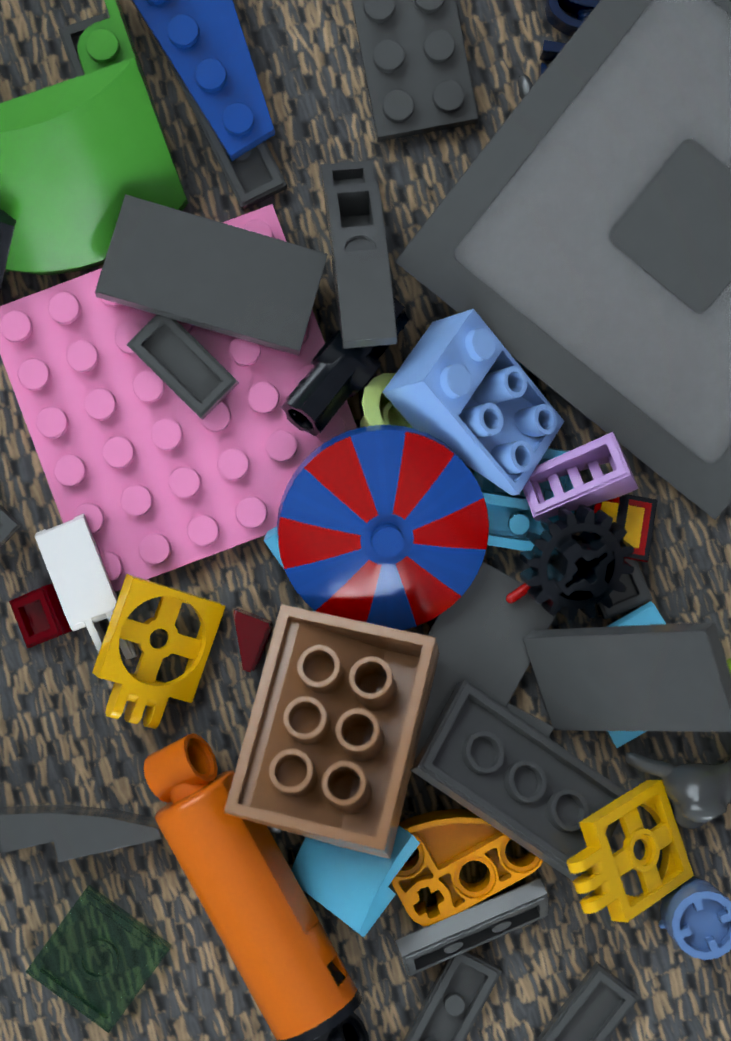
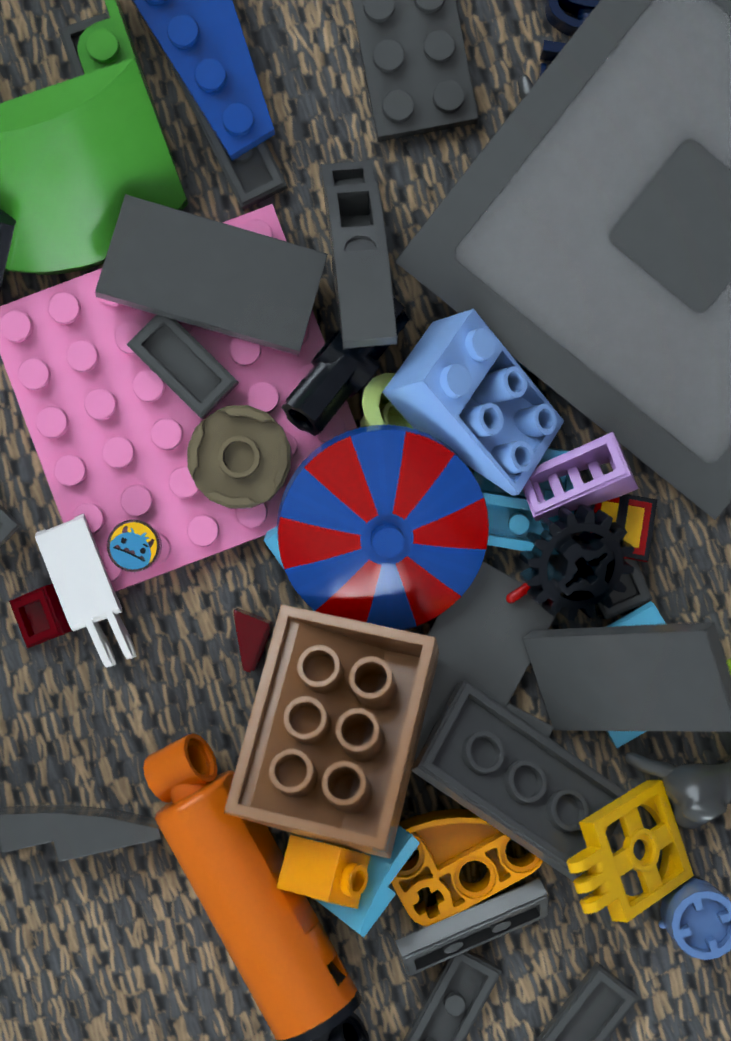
(98, 958): clear green tile -> none
(134, 545): none -> tile
(142, 687): yellow piece -> none
(239, 457): none -> dark tan tile
(324, 872): none -> light orange brick

